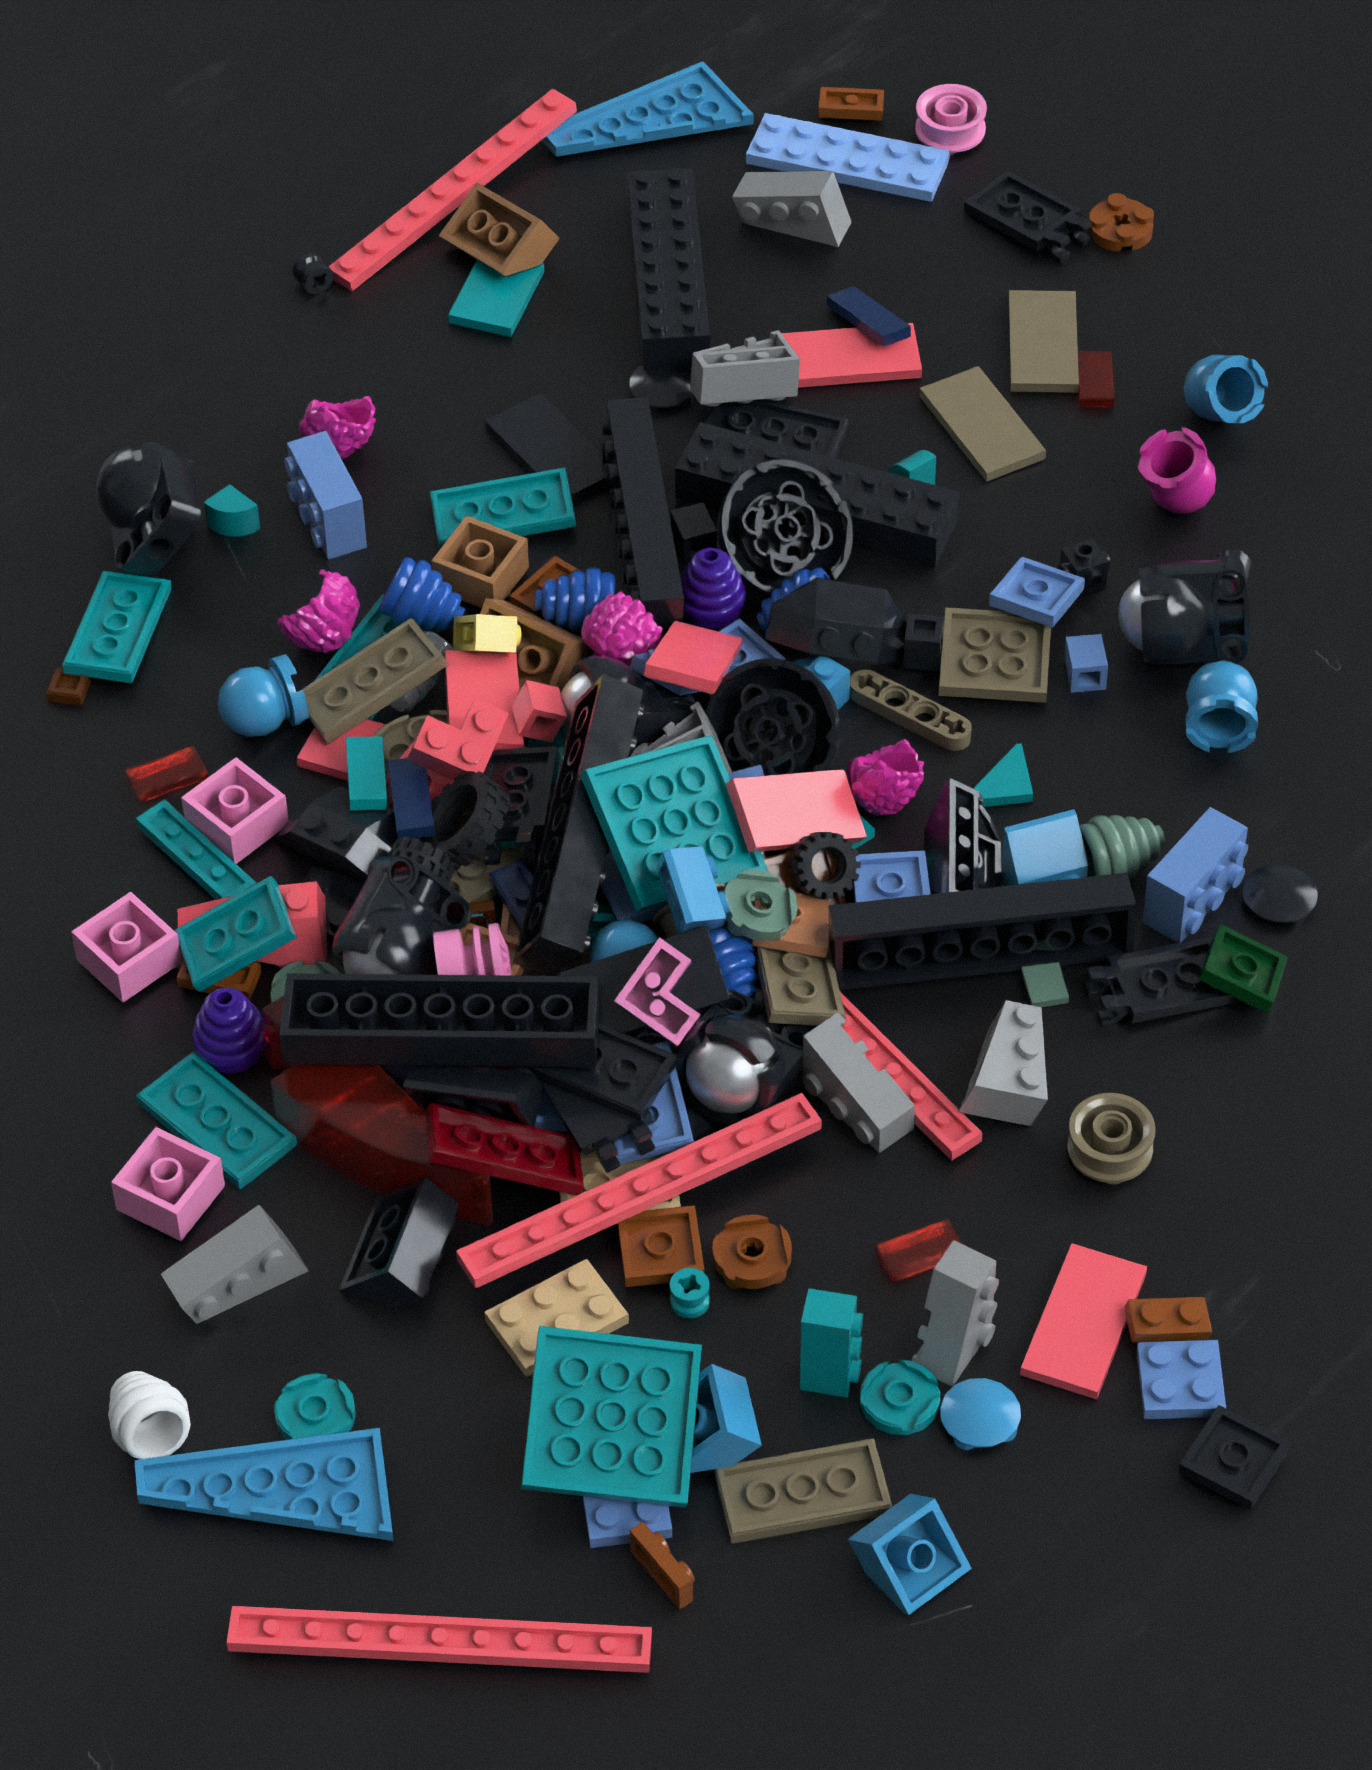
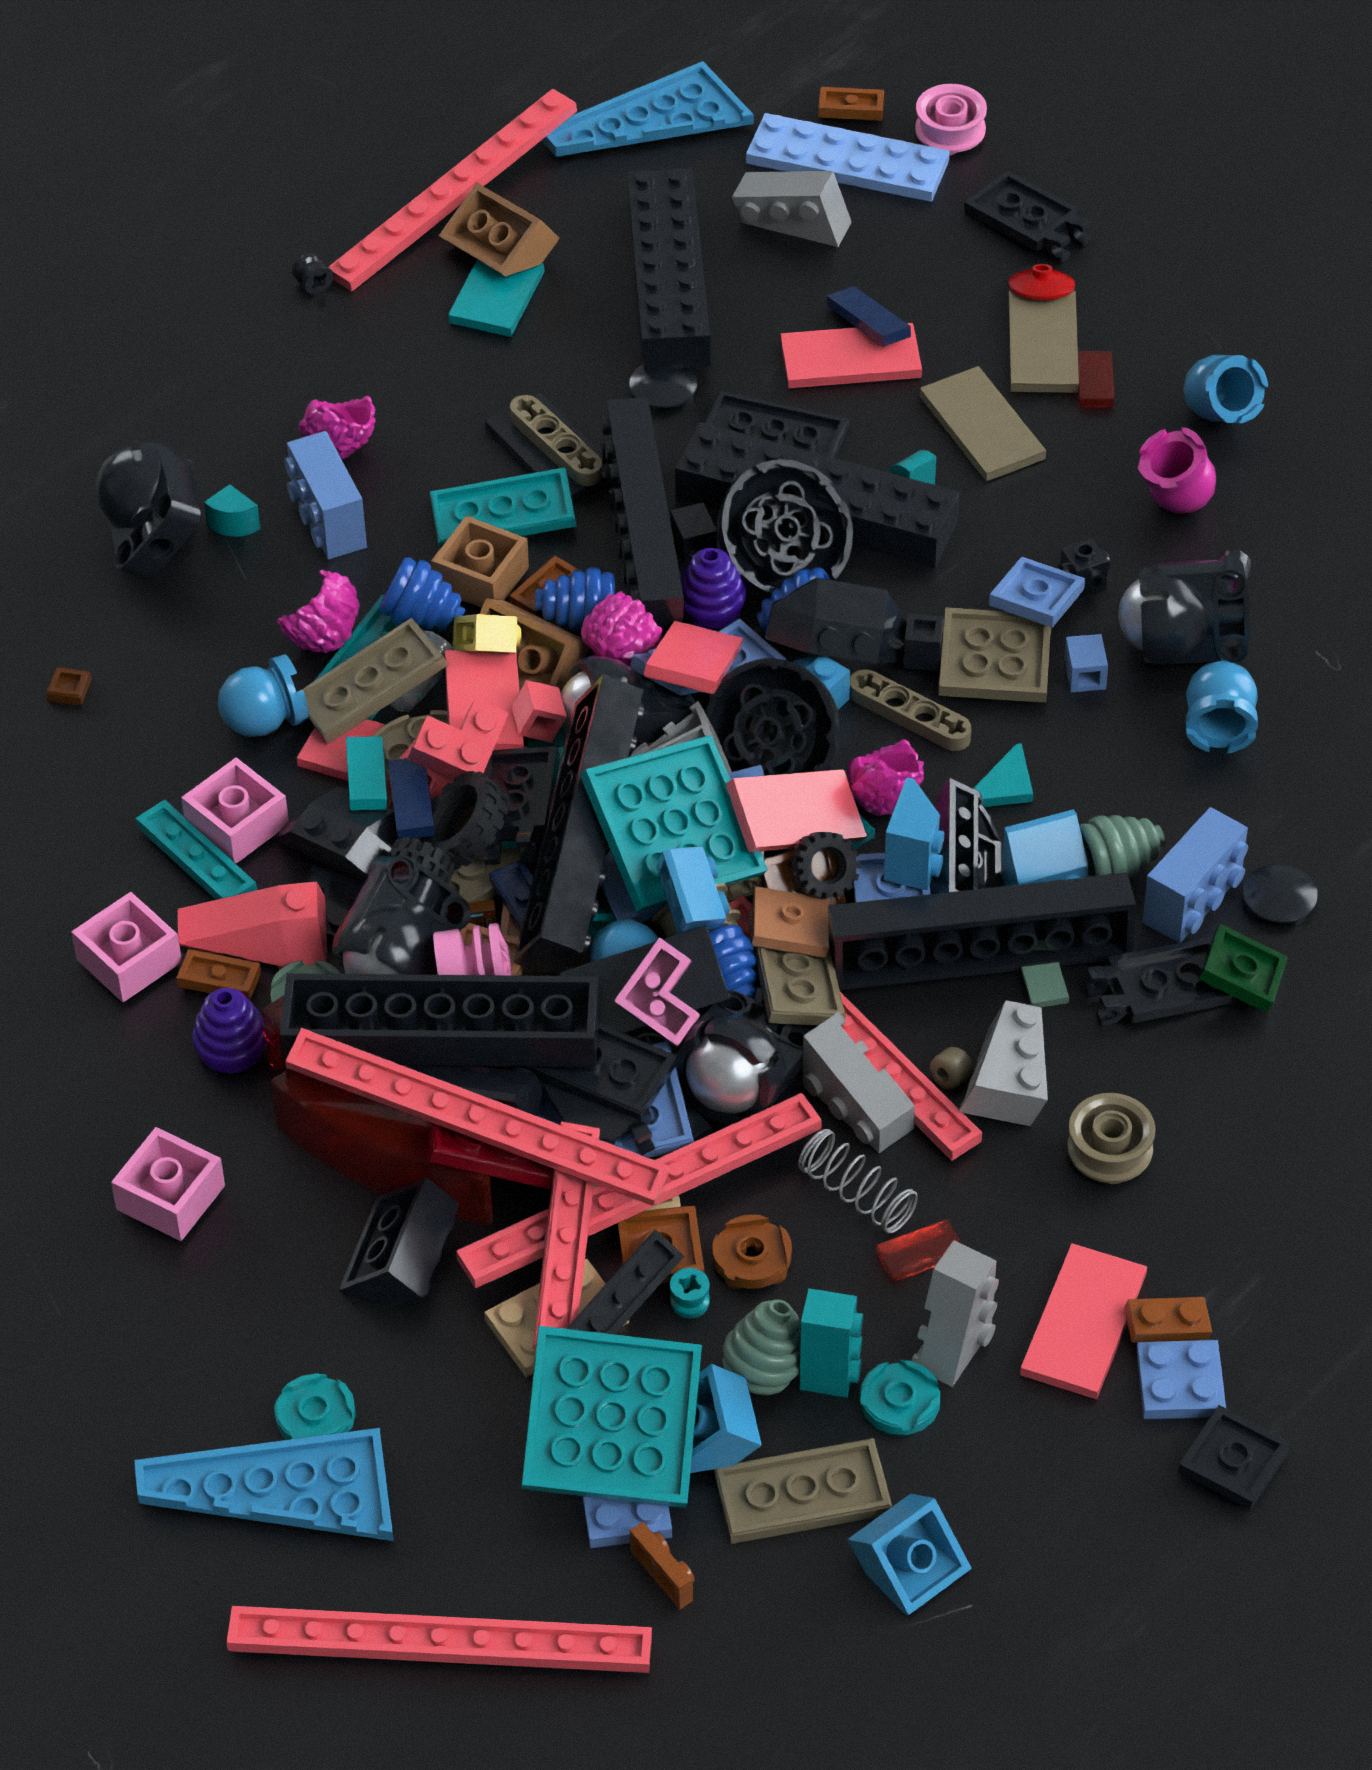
(117, 627): teal tile -> none
(147, 1416): white piece -> none
(166, 774): clear red tile -> none
(217, 1117): teal tile -> none
(234, 1266): light grey wedge -> none
(235, 933): teal tile -> none
(477, 1117): none -> coral plate
(561, 437): none -> dark tan beam
(564, 1246): none -> coral tile
(629, 1286): none -> black tile
(745, 372): light grey wedge -> none
(756, 923): sand green plate -> none
(765, 1347): none -> sand green piece
(912, 1200): none -> light grey piece
(913, 840): none -> dark azure slope
(951, 1068): none -> dark tan piece
(980, 1413): dark azure dish -> none
(1041, 283): none -> red dish
(1118, 209): dark orange plate -> none

